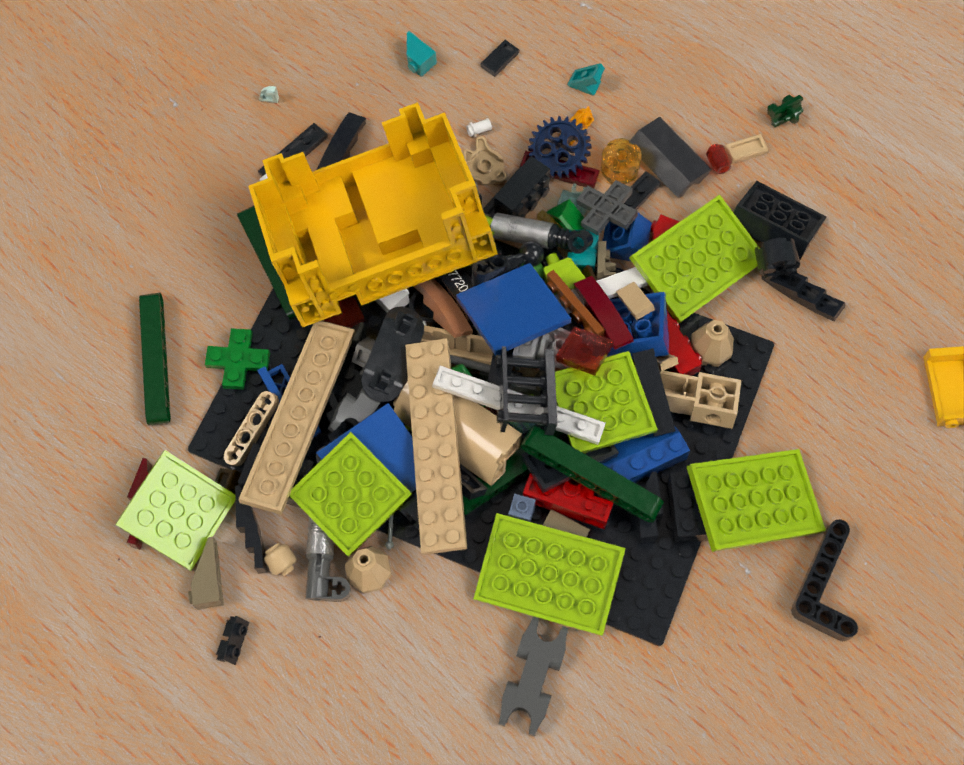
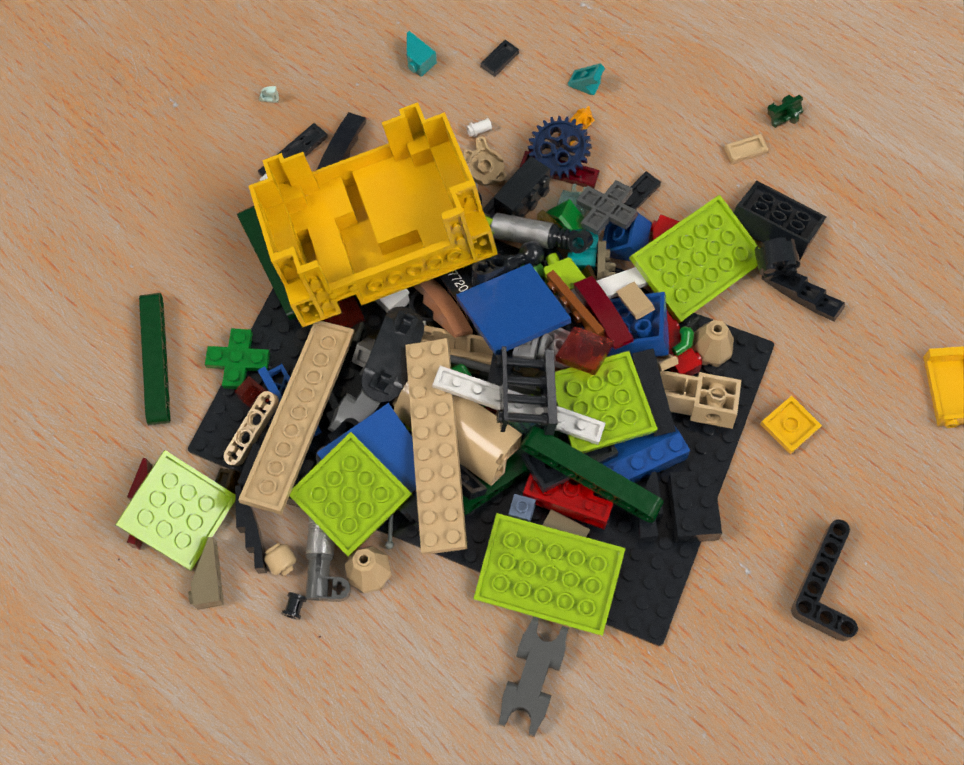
(235, 630): black hinge -> none
(249, 392): none -> clear red panel
(294, 606): none -> black bush
(620, 161): clear yellow brick -> none
(670, 156): black slope -> none
(686, 343): none -> green arm
(718, 158): clear red brick -> none
(755, 499): lime plate -> none
(790, 424): none -> yellow plate

